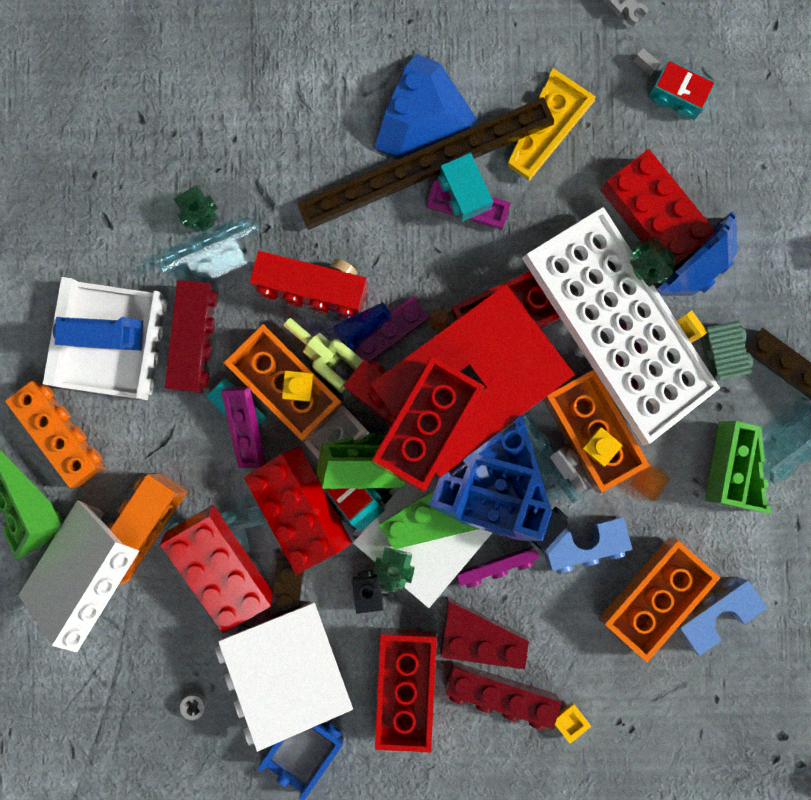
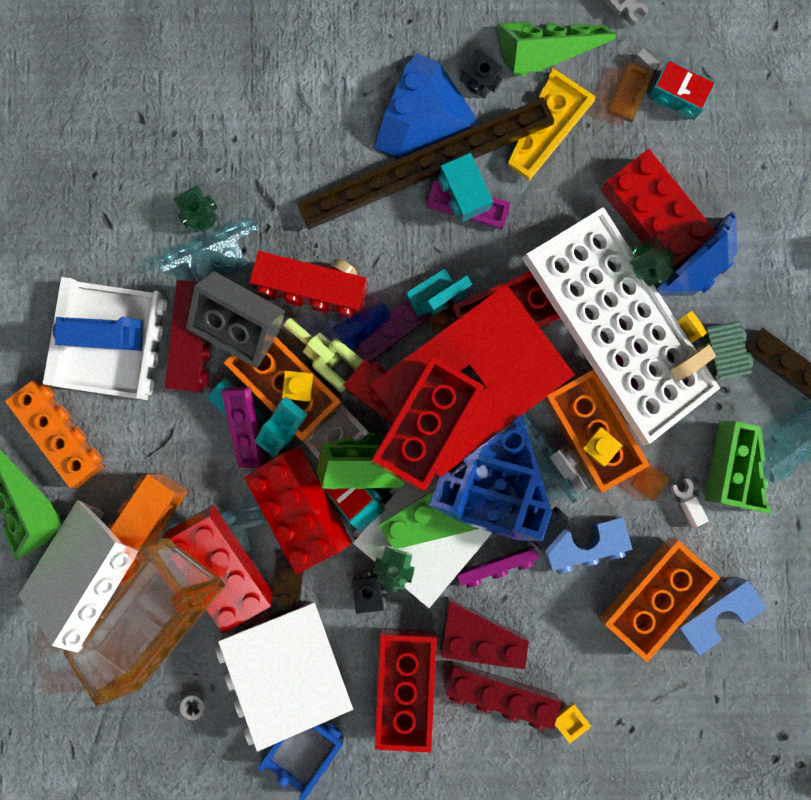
(144, 621): none -> windscreen
(234, 318): none -> dark grey slope
(280, 428): none -> teal slope
(435, 291): none -> teal bracket
(481, 74): none -> black brick
(535, 48): none -> bright green wedge
(630, 92): none -> clear orange plate
(690, 504): none -> white bar
(692, 362): none -> tan beam

